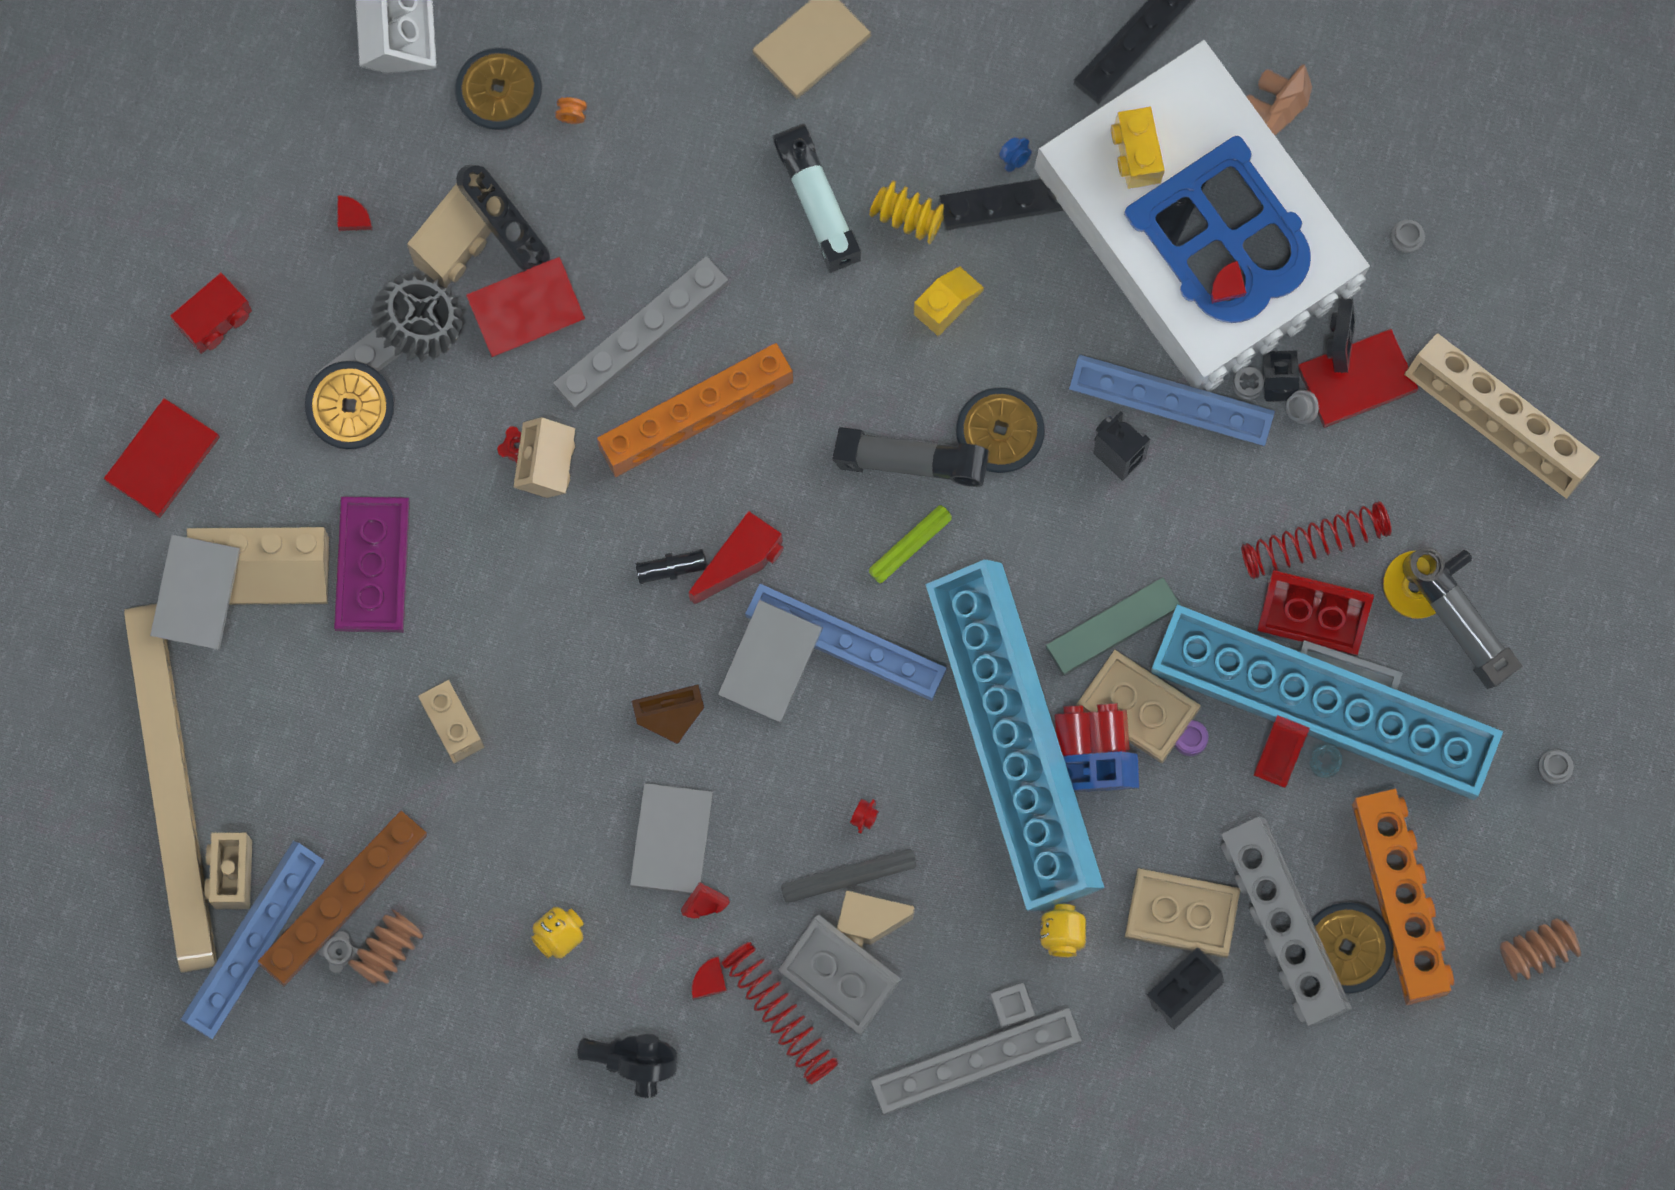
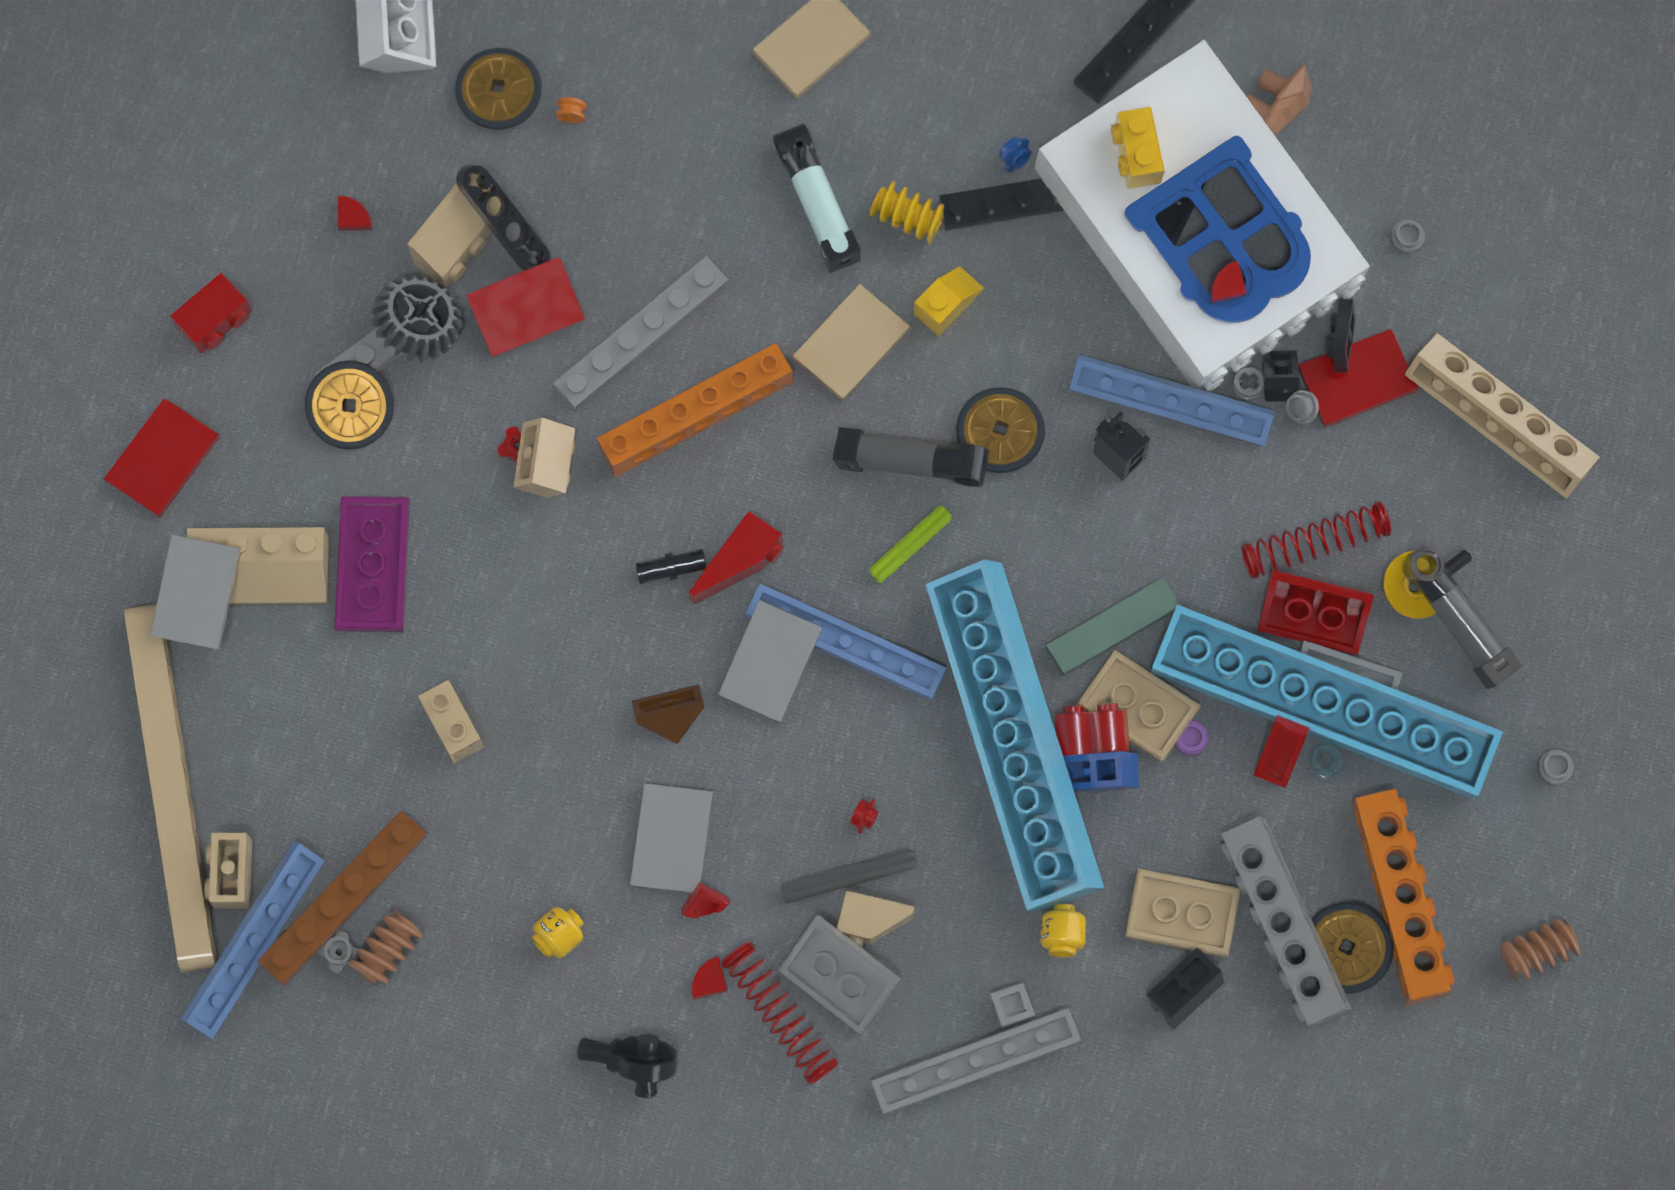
(851, 342): none -> tan tile

